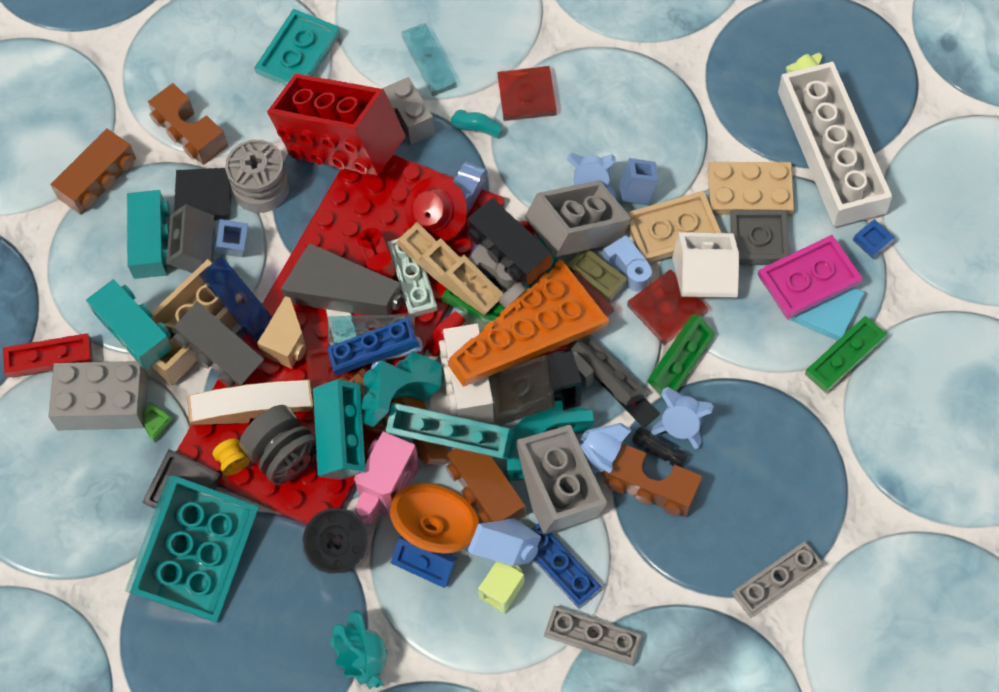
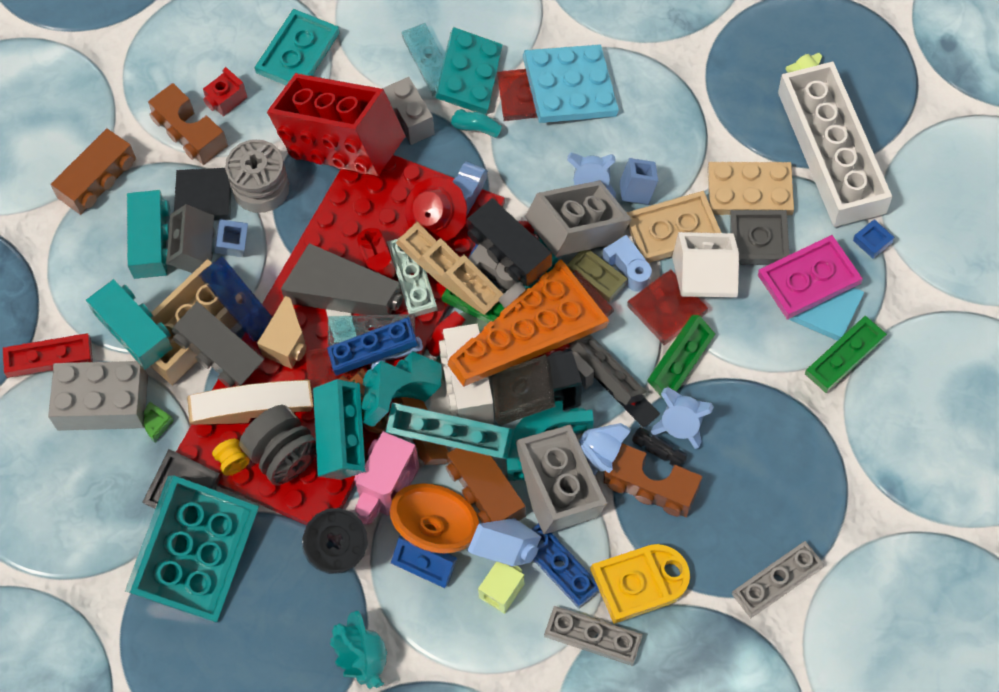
(224, 92): none -> red brick
(468, 71): none -> teal plate
(570, 83): none -> medium azure plate
(638, 581): none -> yellow plate

